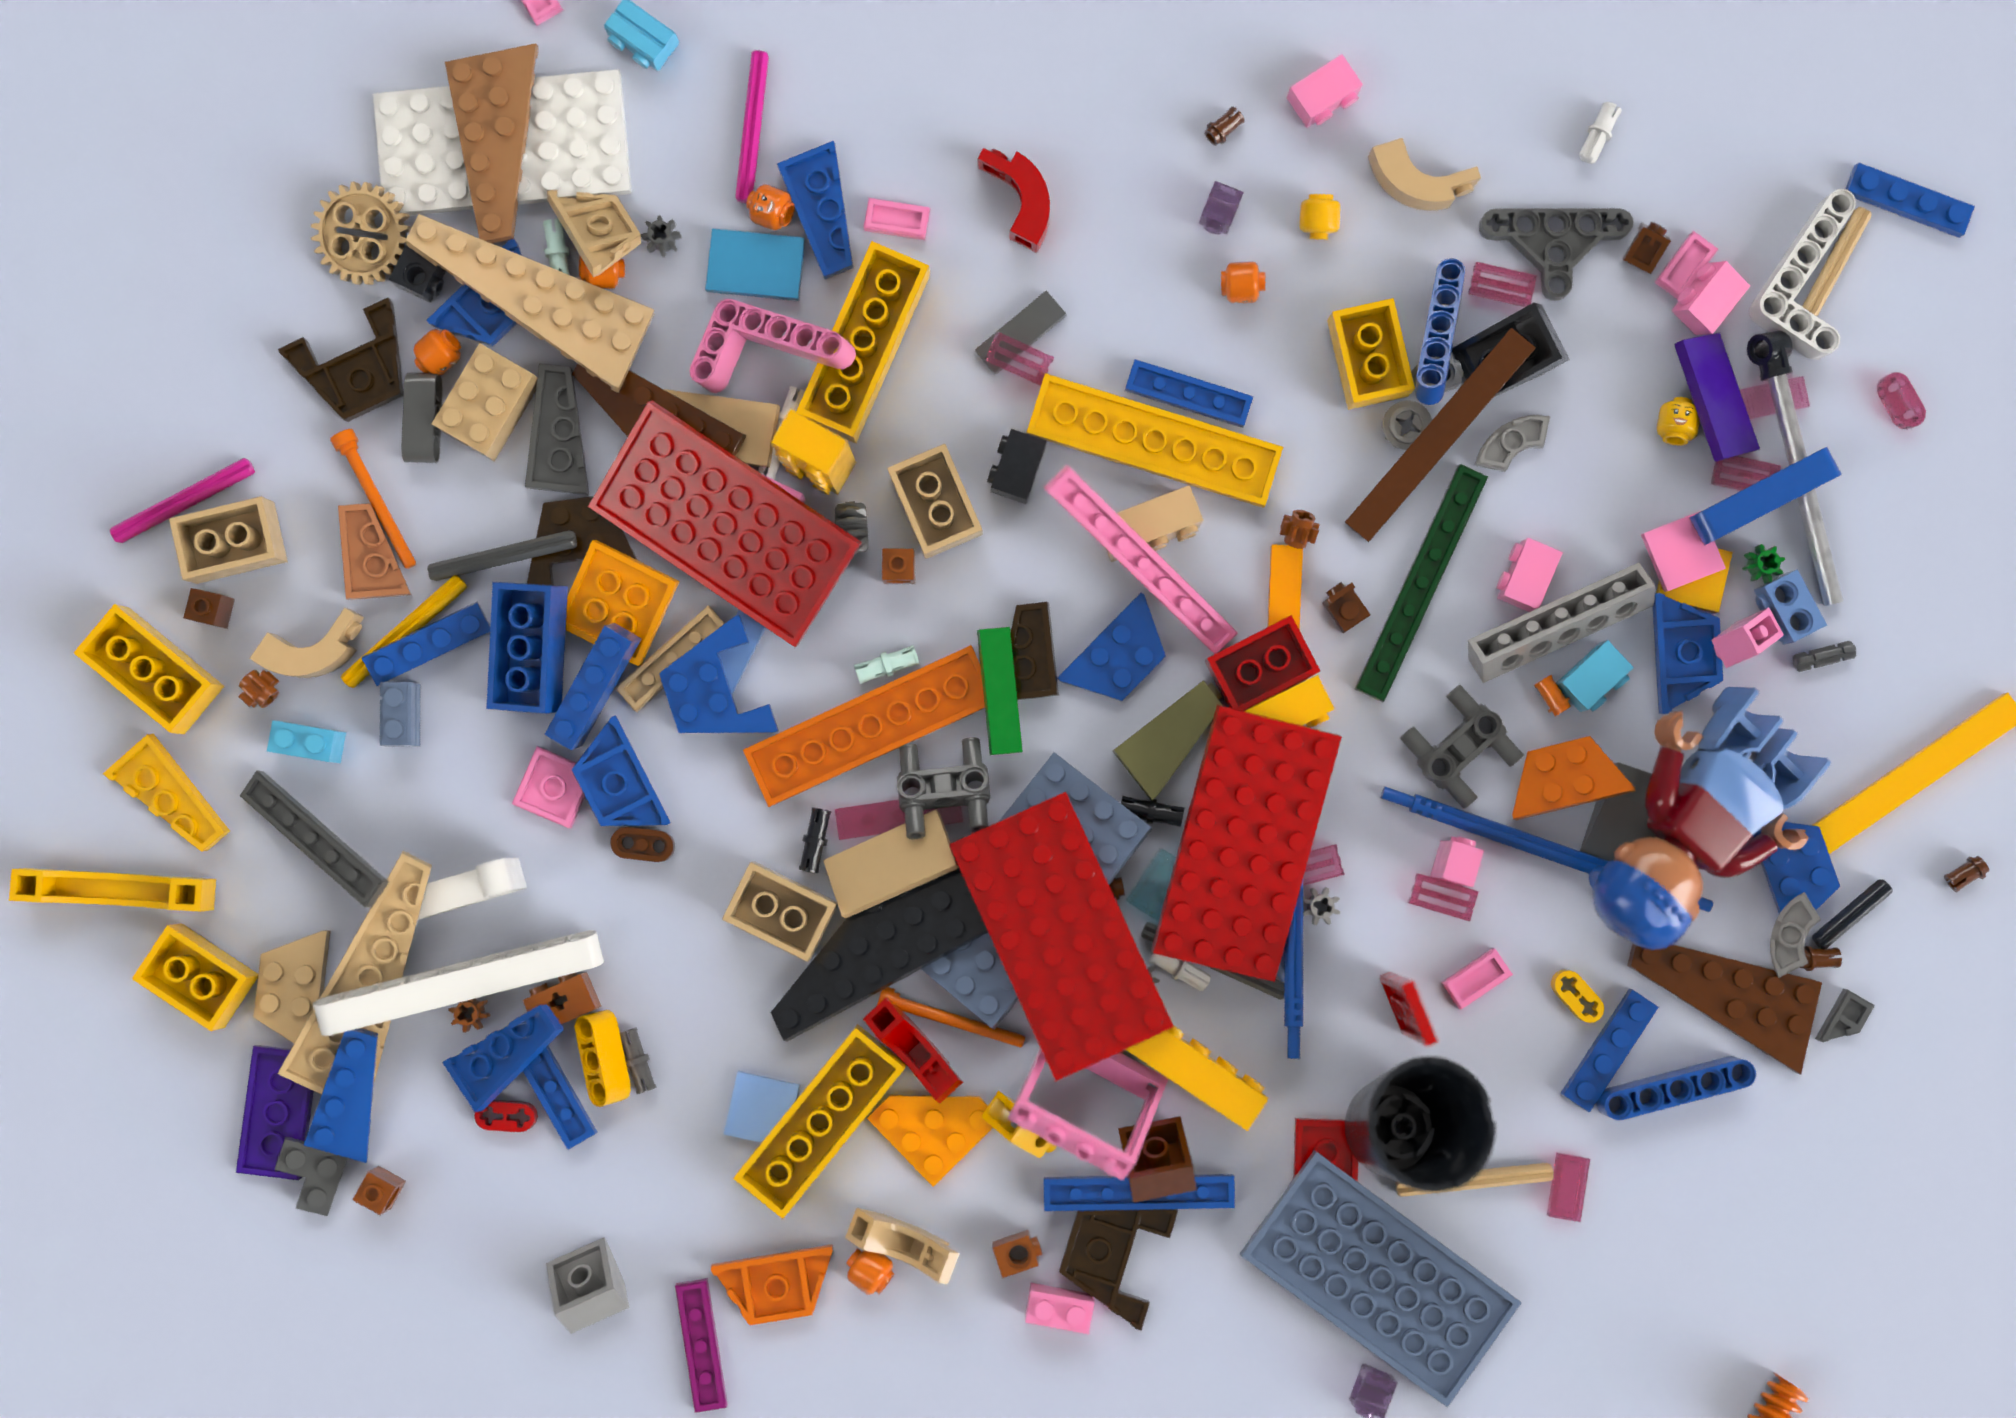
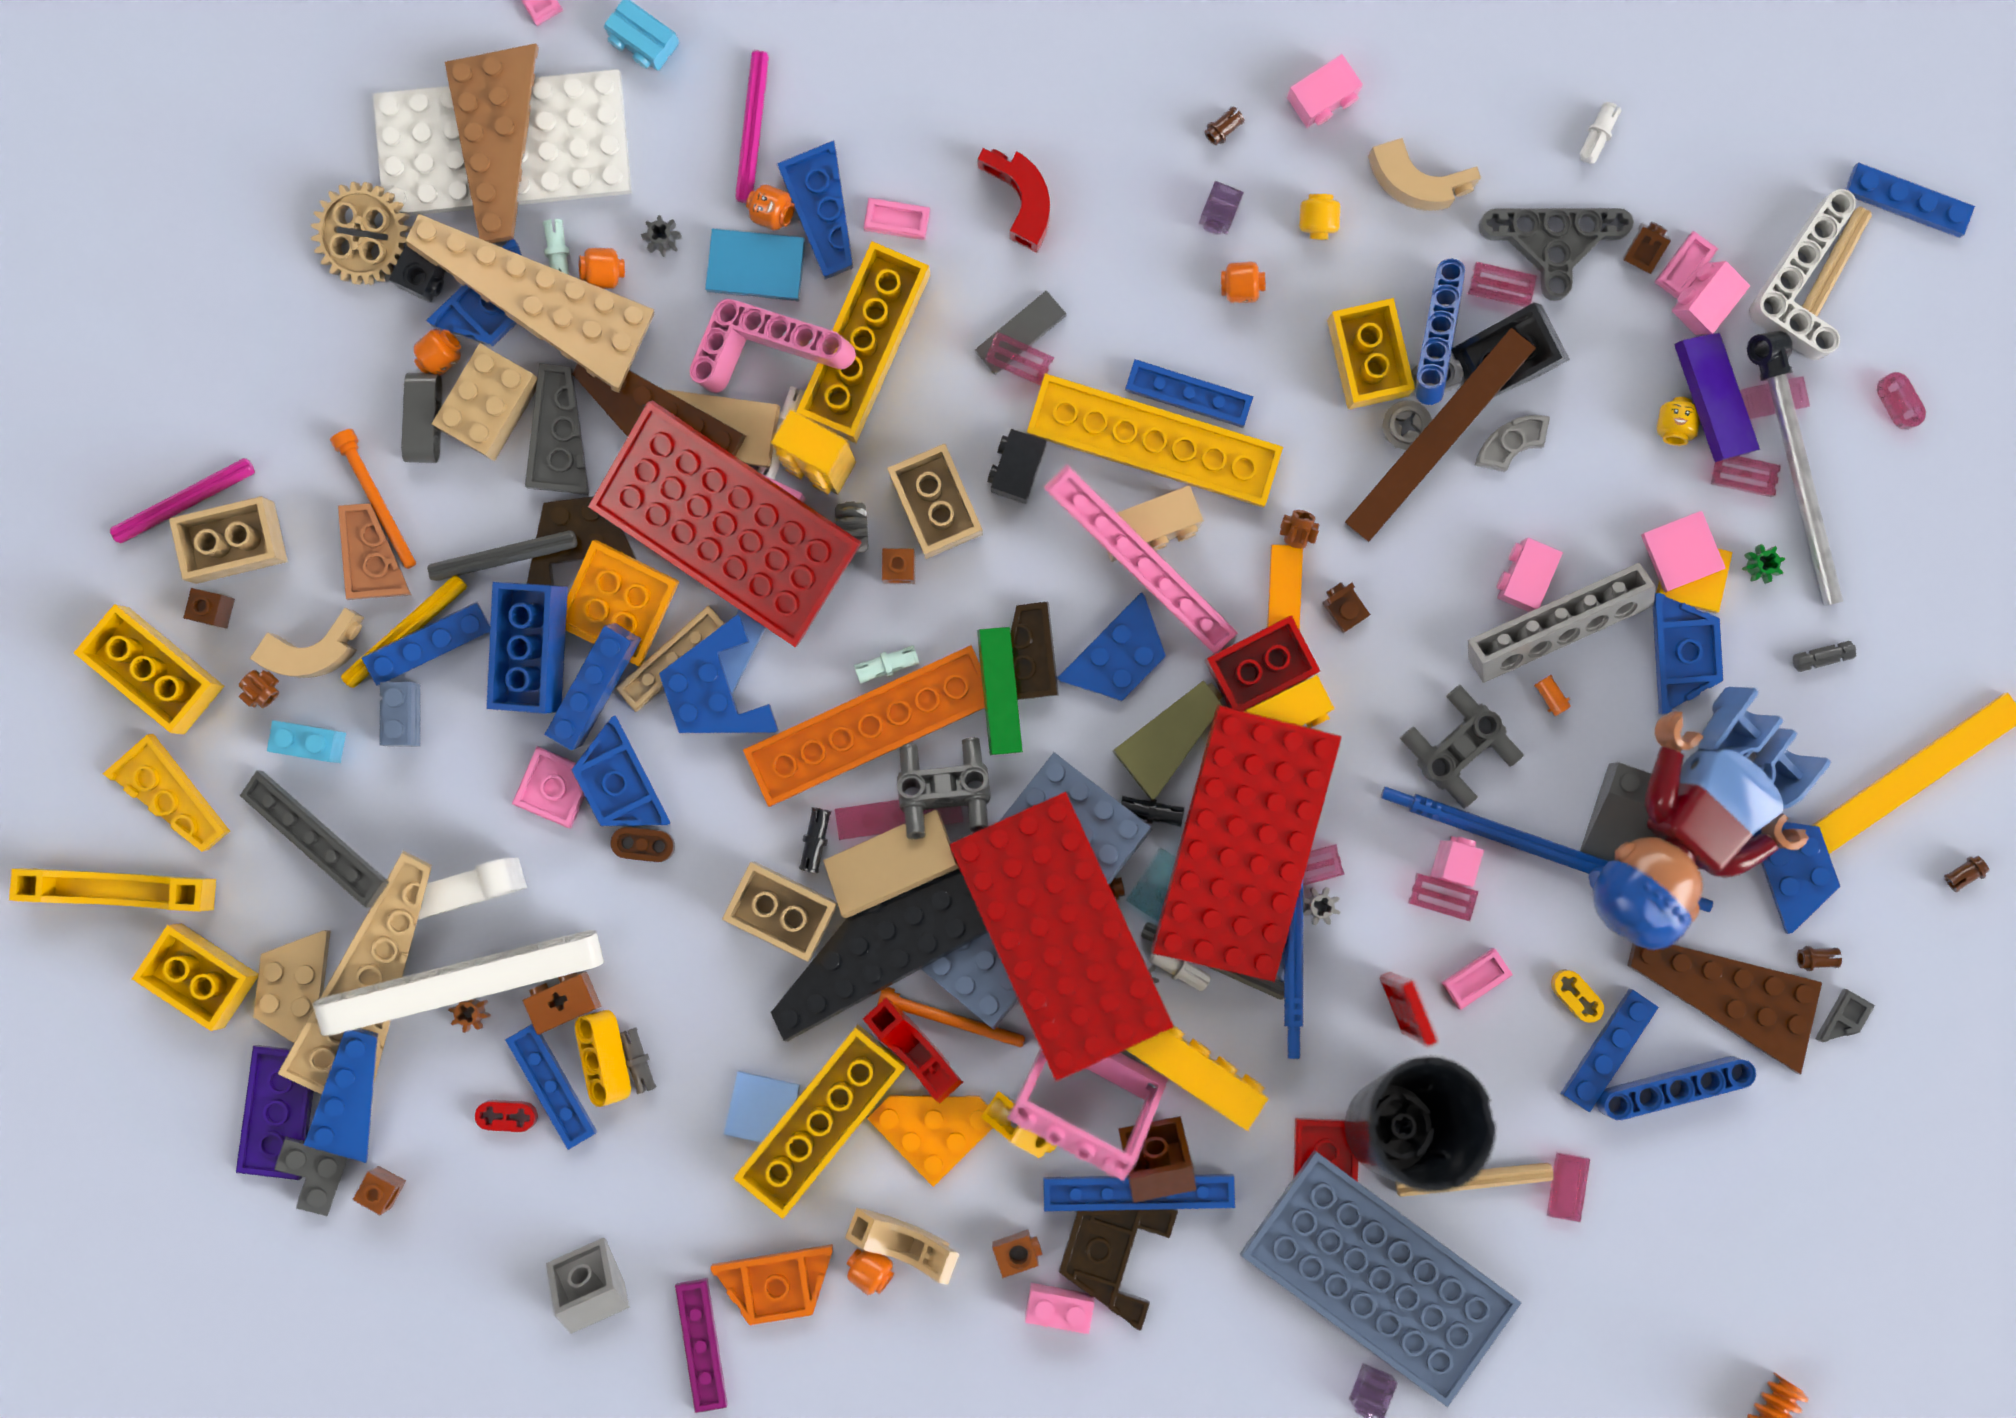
(361, 377): dark brown wing -> none
(495, 1062): blue wing -> none
(596, 228): tan wing -> none
(1421, 583): dark green tile -> none
(1567, 777): orange wing -> none
(1594, 676): medium azure brick -> none
(1747, 638): bright pink brick -> none
(1765, 496): blue beam -> none
(1789, 935): light grey tile -> none
(1797, 602): medium blue brick -> none
(1852, 914): black axle -> none

